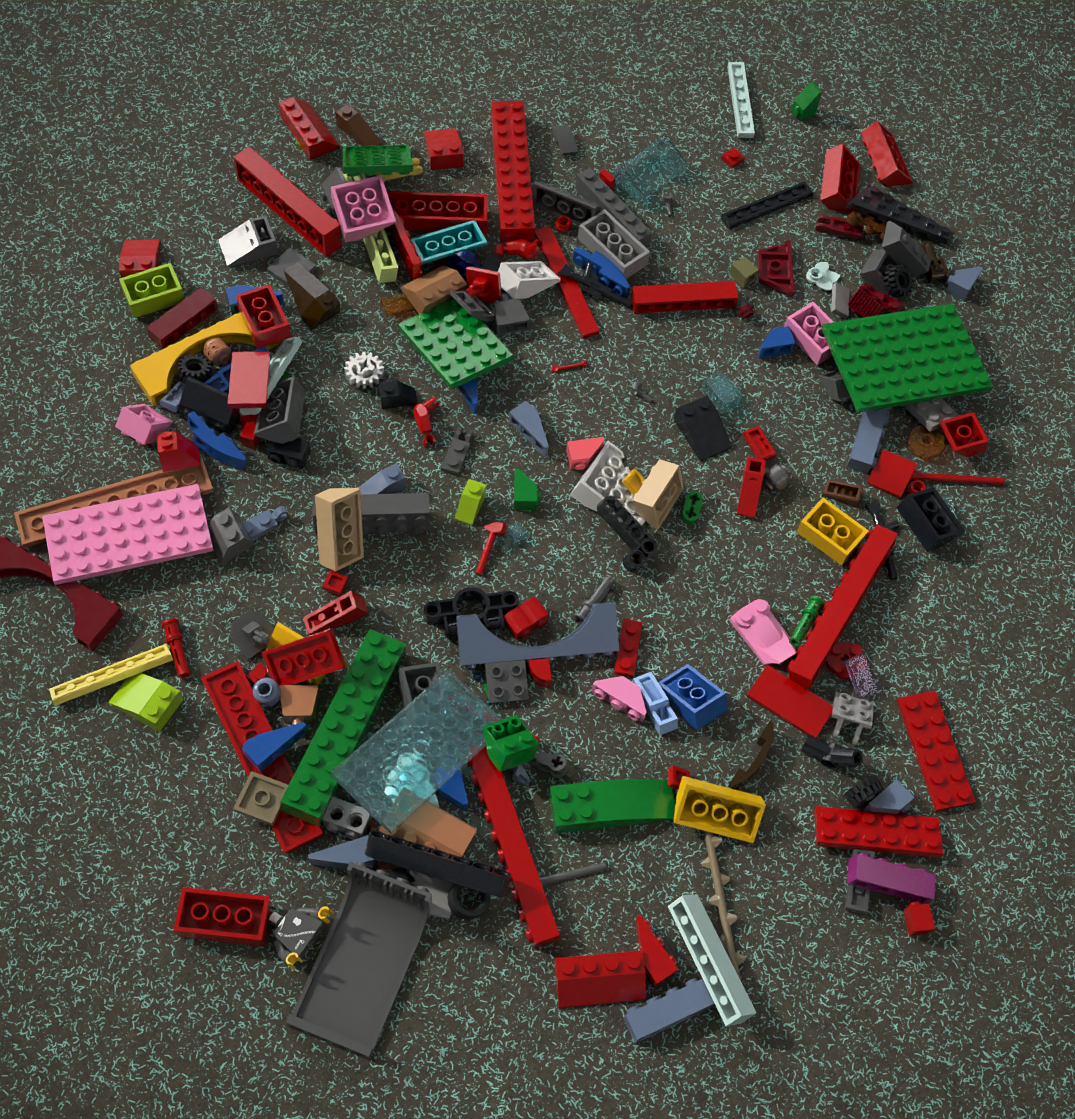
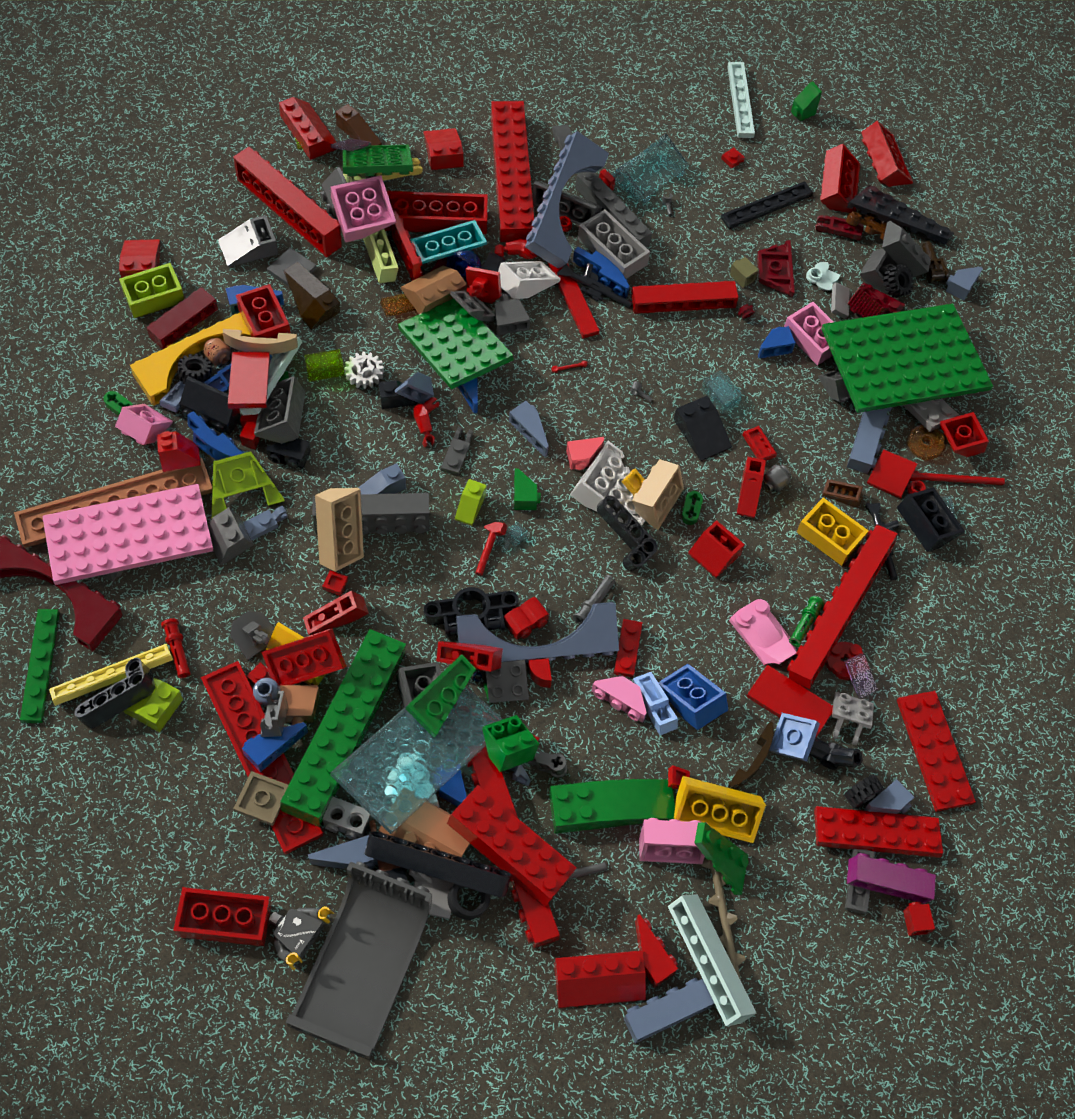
(39, 666): none -> green plate
(116, 407): none -> green beam
(118, 697): none -> black beam
(240, 475): none -> lime wing
(275, 716): none -> dark grey hinge
(284, 342): none -> tan slope
(324, 365): none -> clear neon green brick
(350, 144): none -> piece
(416, 388): none -> sand blue slope
(439, 697): none -> green wing
(480, 656): none -> red slope
(511, 845): none -> red brick
(547, 236): none -> sand blue arch
(669, 842): none -> bright pink brick
(716, 549): none -> red slope
(724, 855): none -> green wing
(794, 736): none -> medium blue plate

